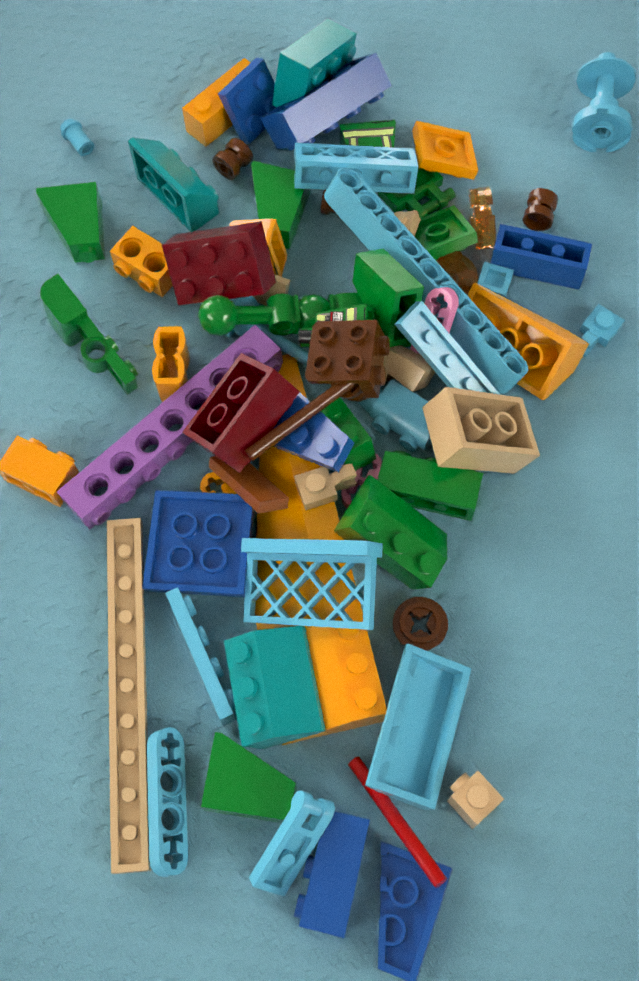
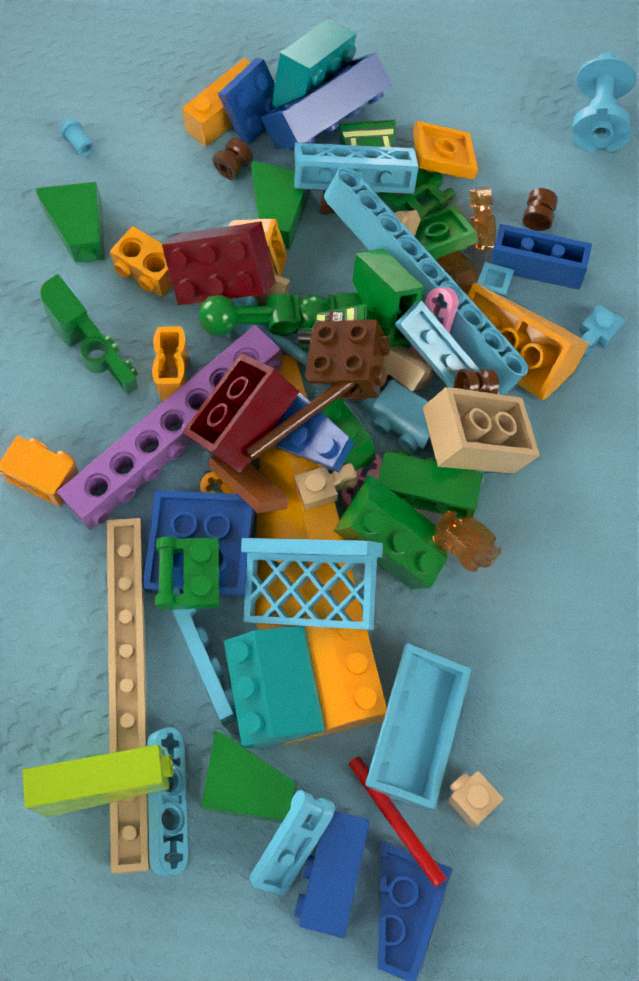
(96, 780): none -> lime slope
(173, 183): teal slope -> none
(200, 573): none -> green plate
(420, 608): reddish brown gear -> none
(467, 541): none -> clear orange plate
(482, 381): none -> reddish brown wheel

